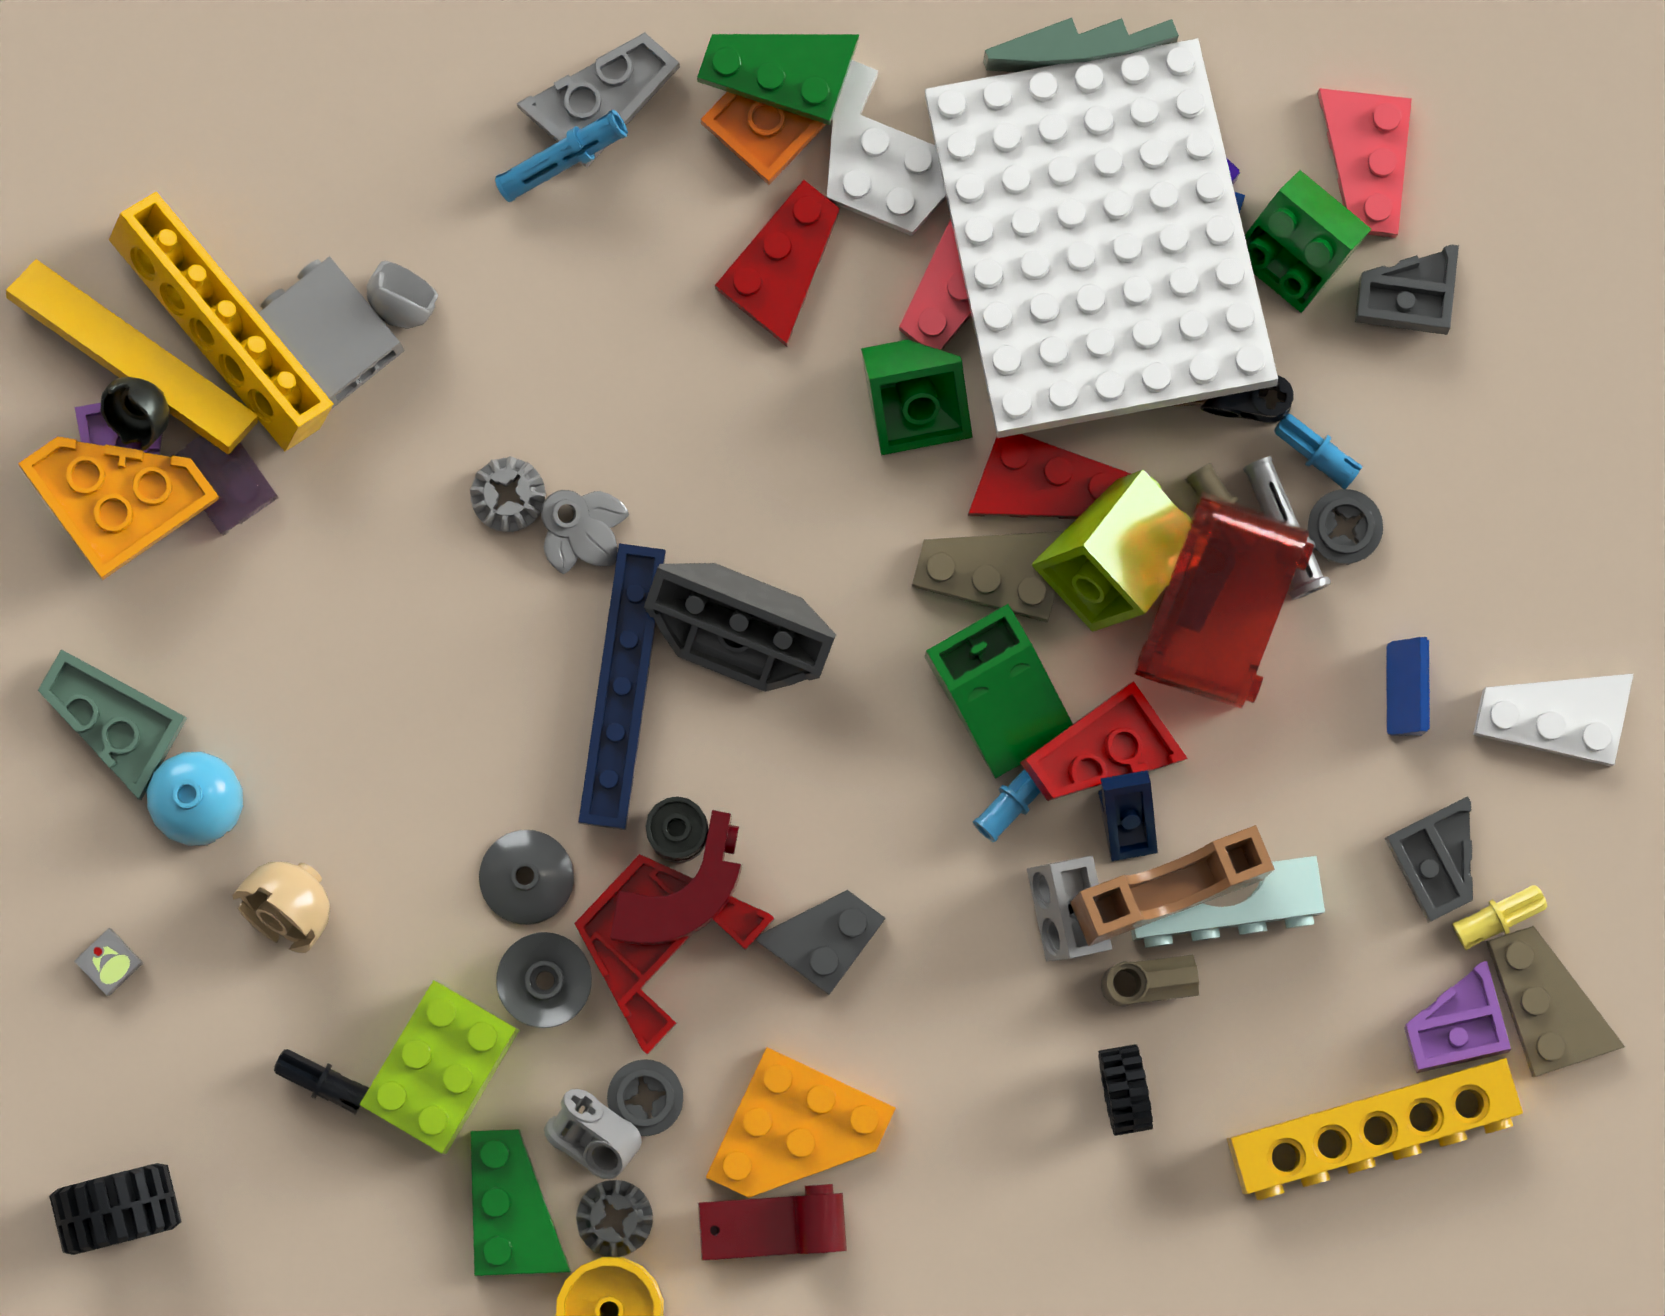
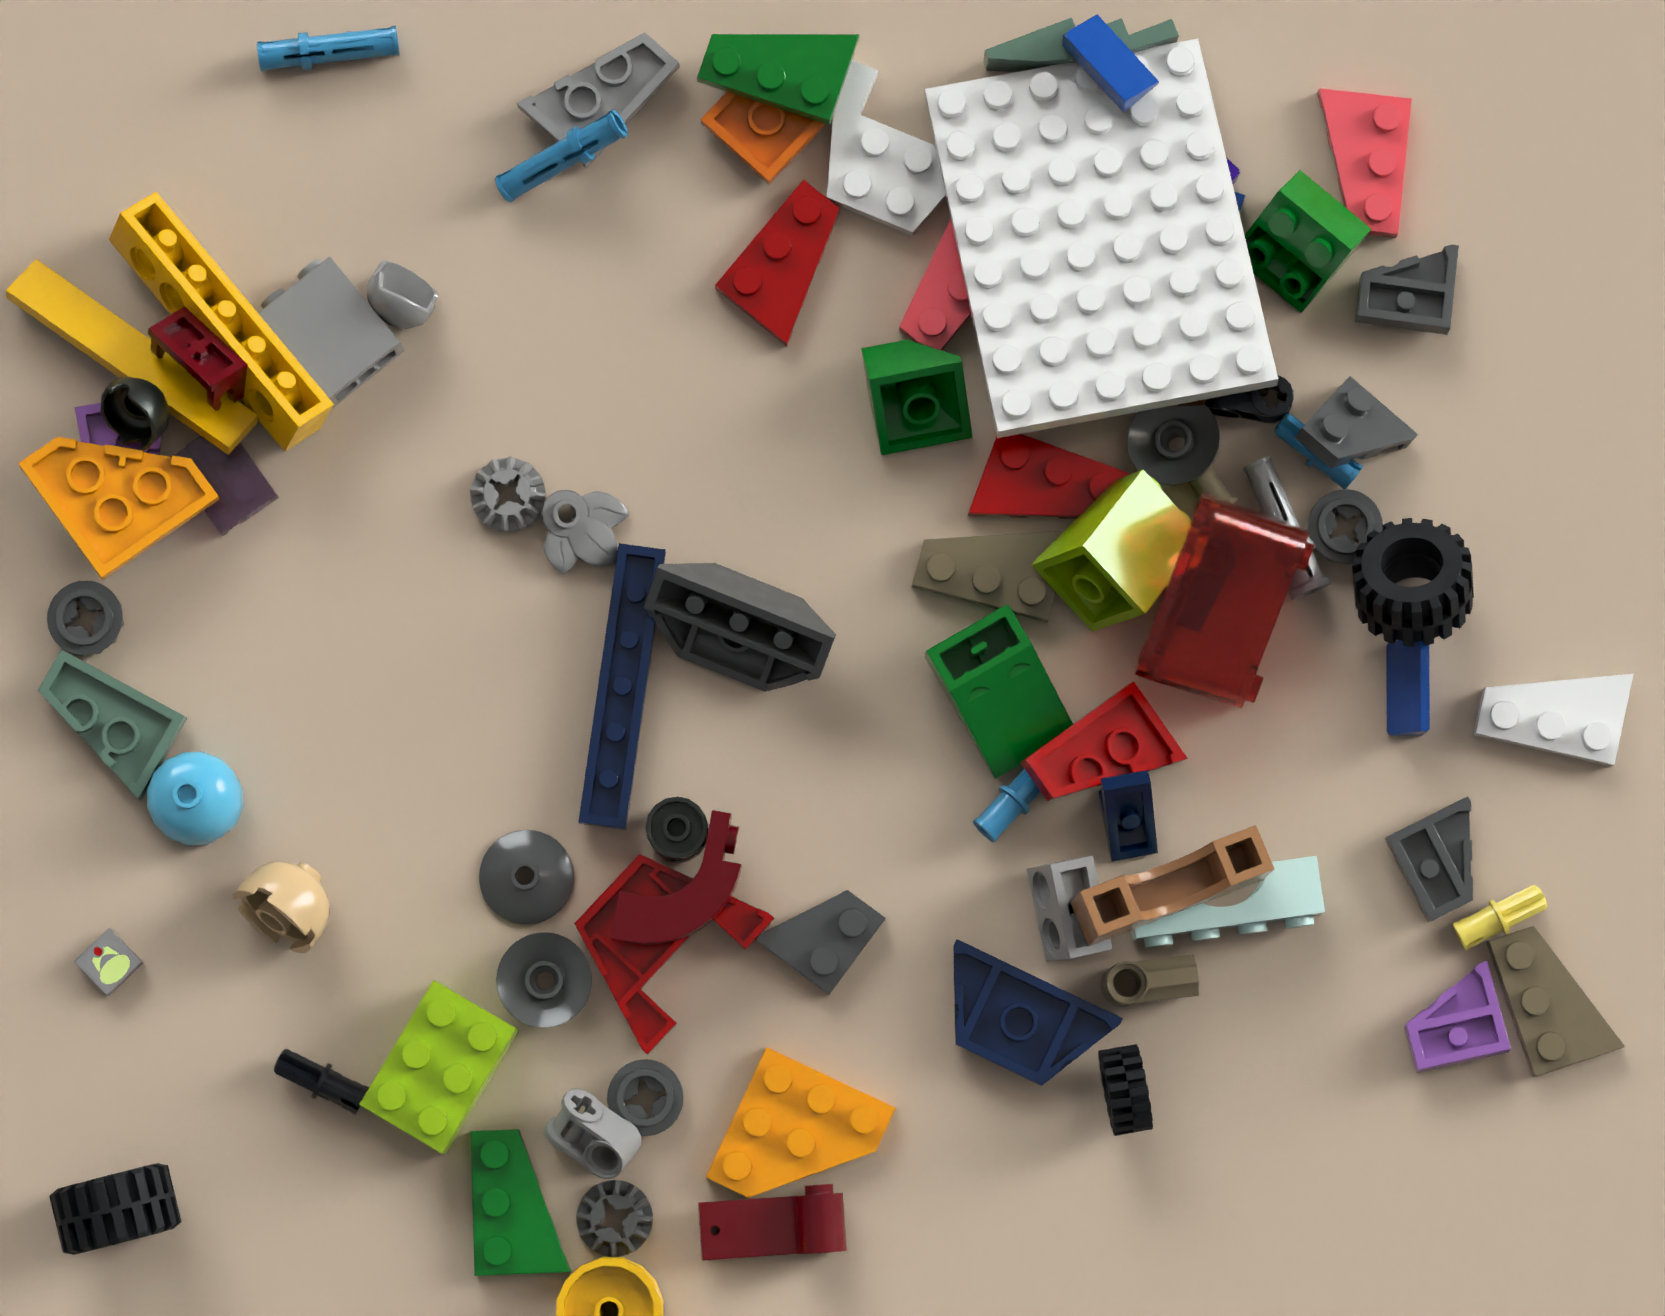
(65, 609): none -> dark grey gear
(200, 355): none -> dark red hinge
(327, 48): none -> dark azure pin
(1020, 1017): none -> dark blue wing
(1109, 62): none -> blue slope
(1155, 428): none -> dark grey dish
(1353, 427): none -> dark grey wing
(1417, 611): none -> black tyre
(1488, 1082): yellow brick -> none

